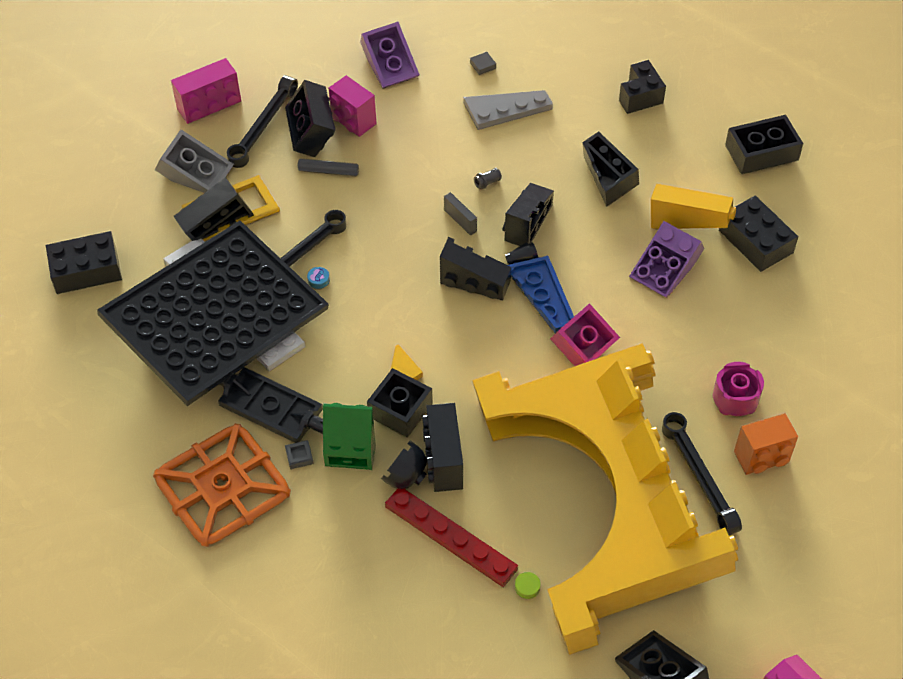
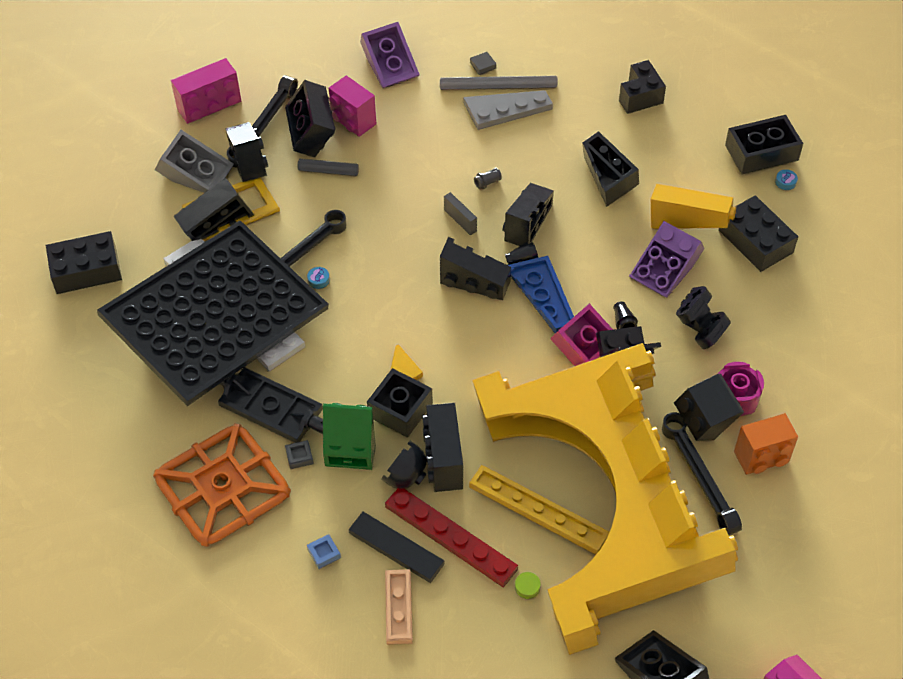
(247, 151): none -> black brick
(323, 551): none -> medium blue plate
(396, 547): none -> black tile
(398, 607): none -> light nougat tile
(498, 82): none -> light grey axle
(539, 509): none -> yellow plate
(620, 339): none -> black bracket
(623, 316): none -> black cone
(697, 315): none -> black piece
(708, 408): none -> black slope
(786, 179): none -> dark azure tile

